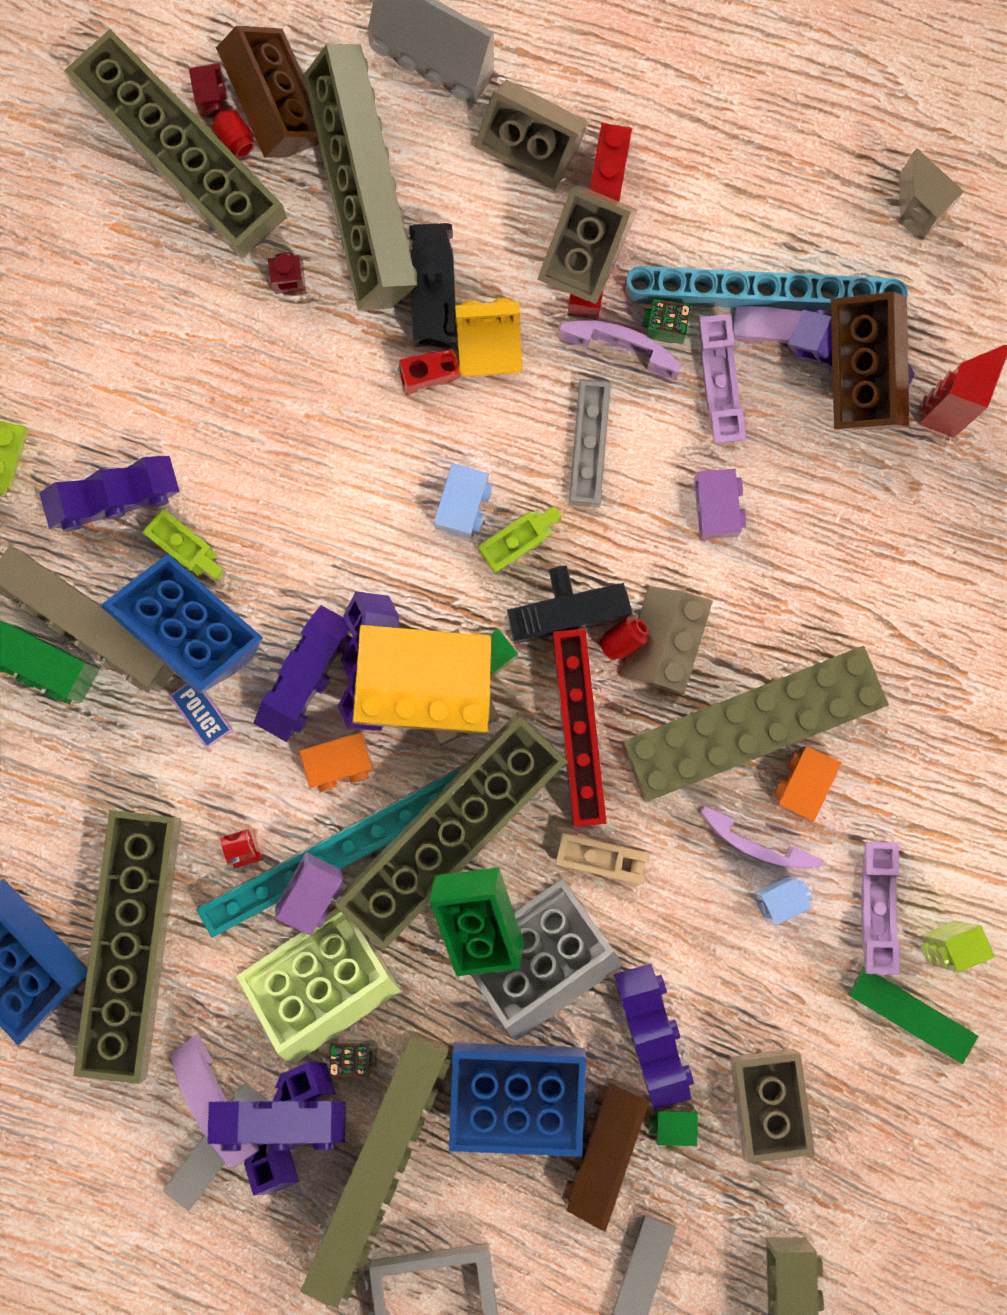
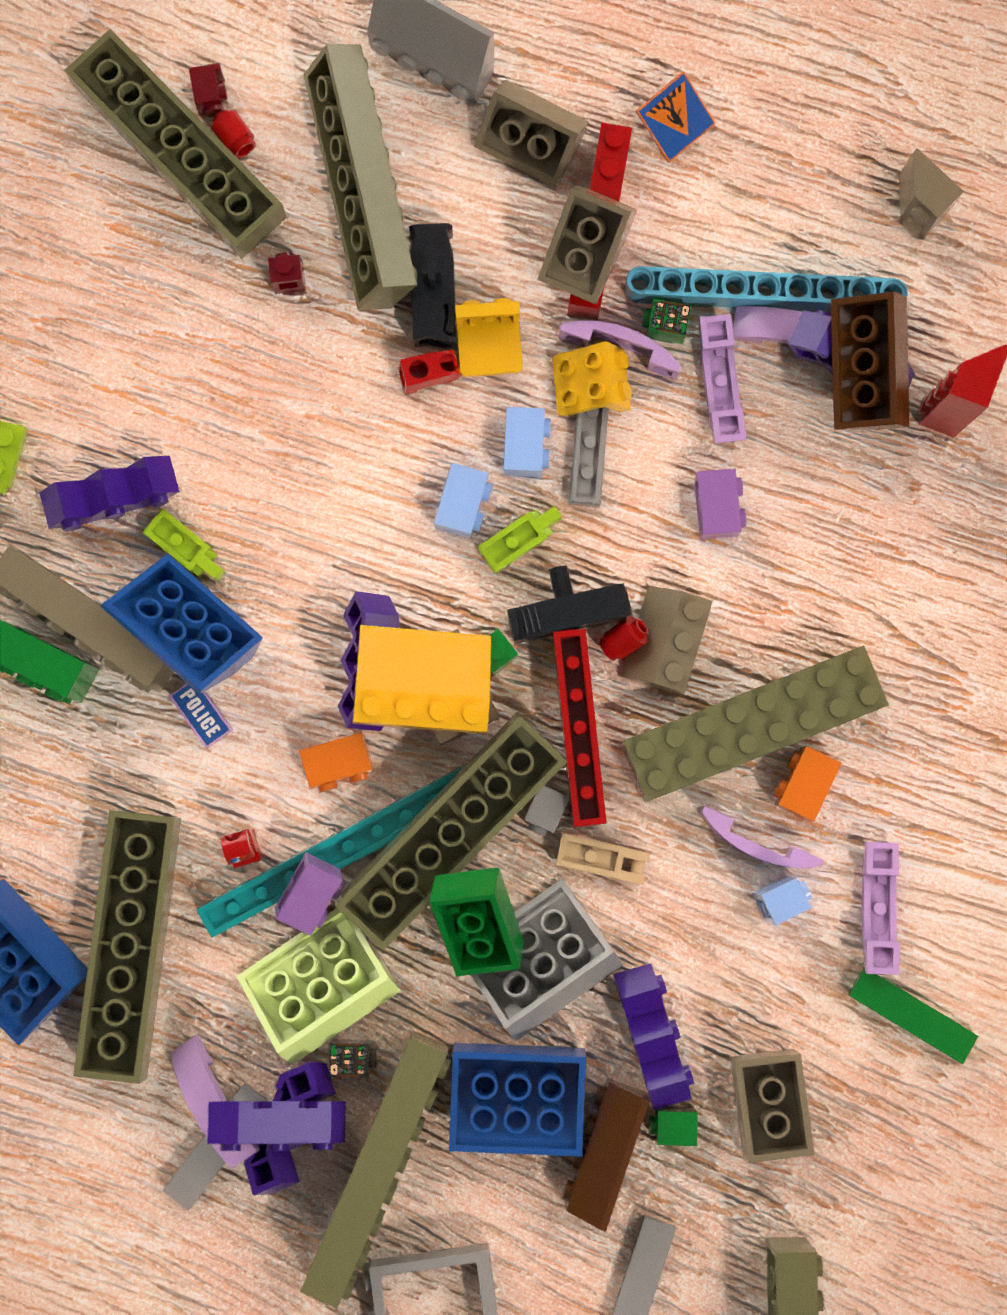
(269, 89): reddish brown slope -> none
(303, 674): dark purple brick -> none
(524, 442): none -> light blue brick
(546, 810): none -> light grey brick
(592, 379): none -> yellow bracket
(675, 117): none -> piece
(956, 946): lime brick -> none

